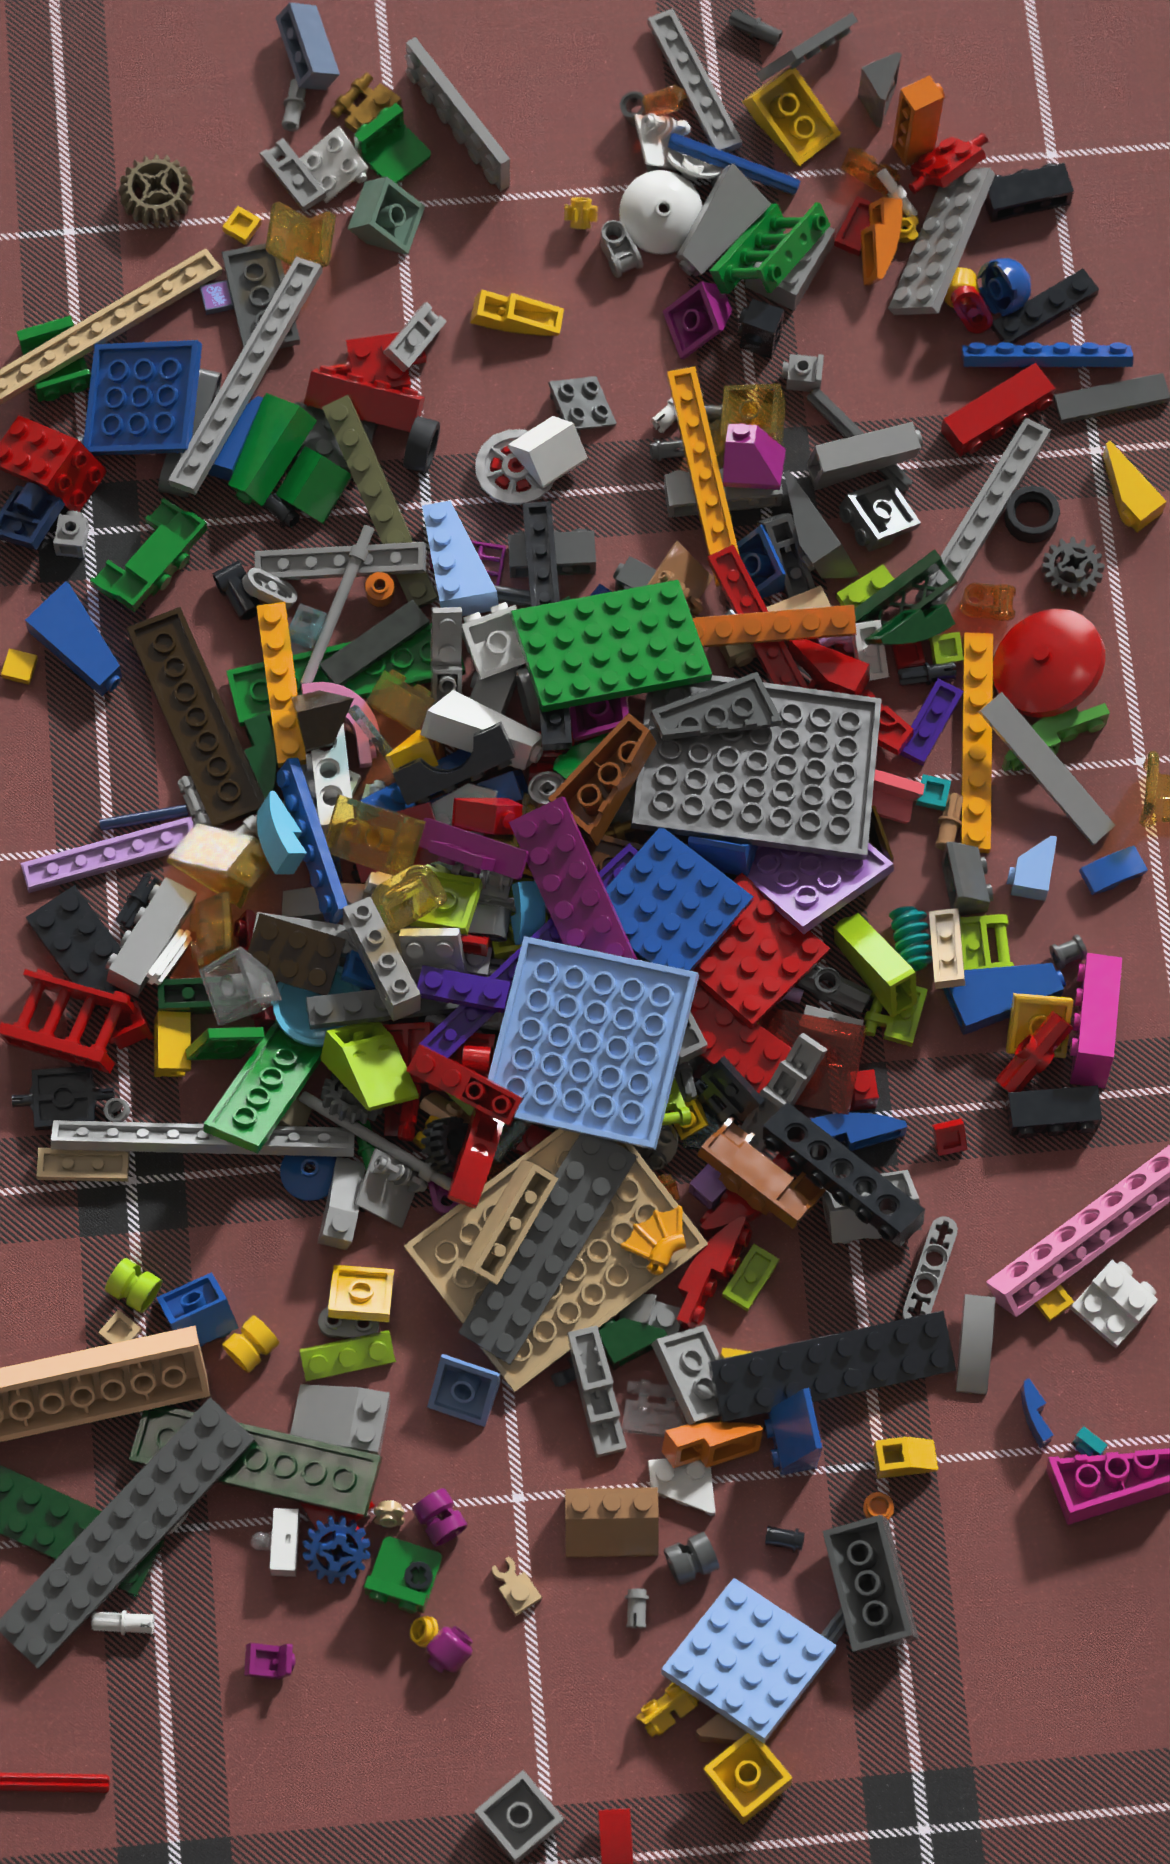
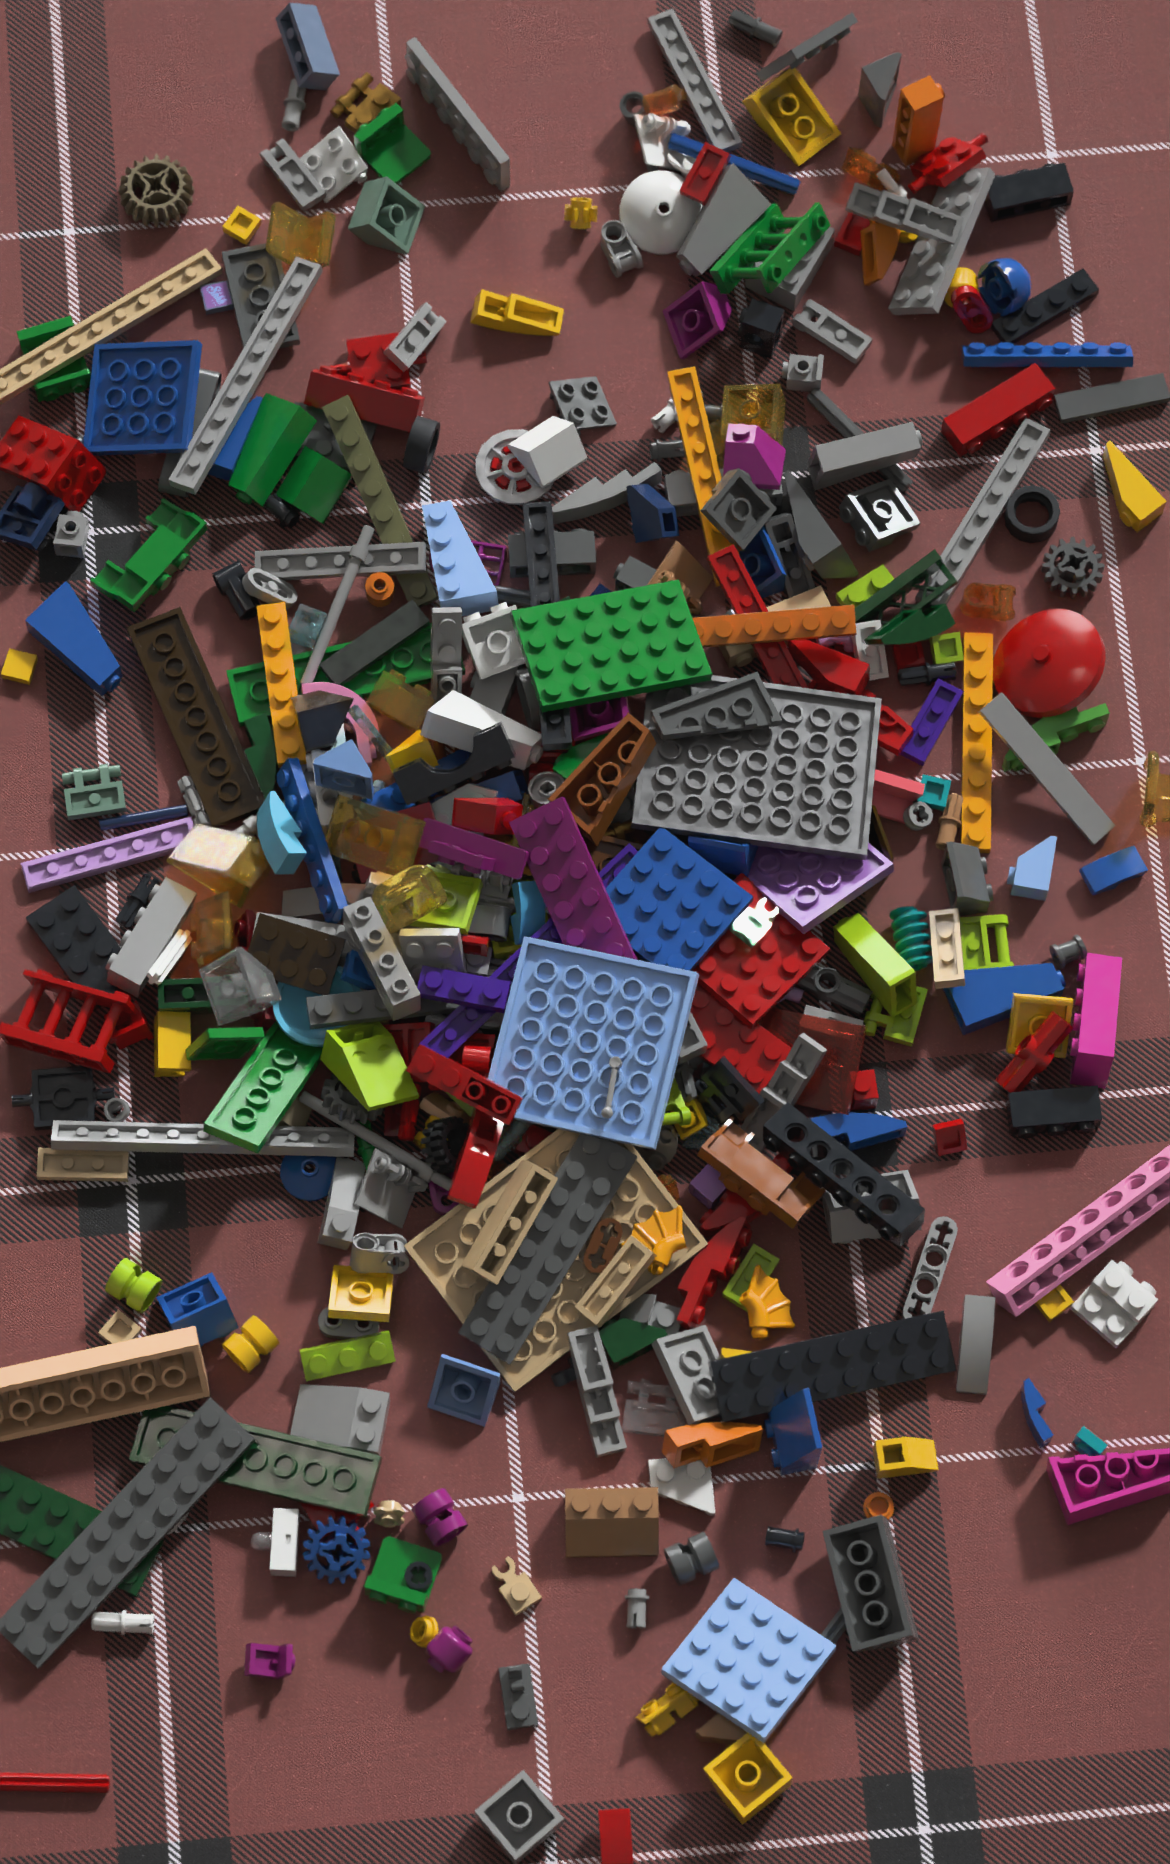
(93, 799): none -> sand green plate
(344, 771): none -> medium blue slope
(376, 1251): none -> light grey piece
(518, 1696): none -> dark grey plate
(595, 1244): none -> reddish brown beam
(597, 498): none -> light grey slope
(615, 1281): none -> tan plate
(616, 1063): none -> light grey hinge
(651, 514): none -> dark blue slope
(705, 173): none -> red plate
(738, 508): none -> dark grey plate
(753, 924): none -> plate
(765, 1305): none -> light orange arm
(832, 331): none -> light grey plate
(904, 214): none -> light grey slope
(924, 812): none -> light grey bush

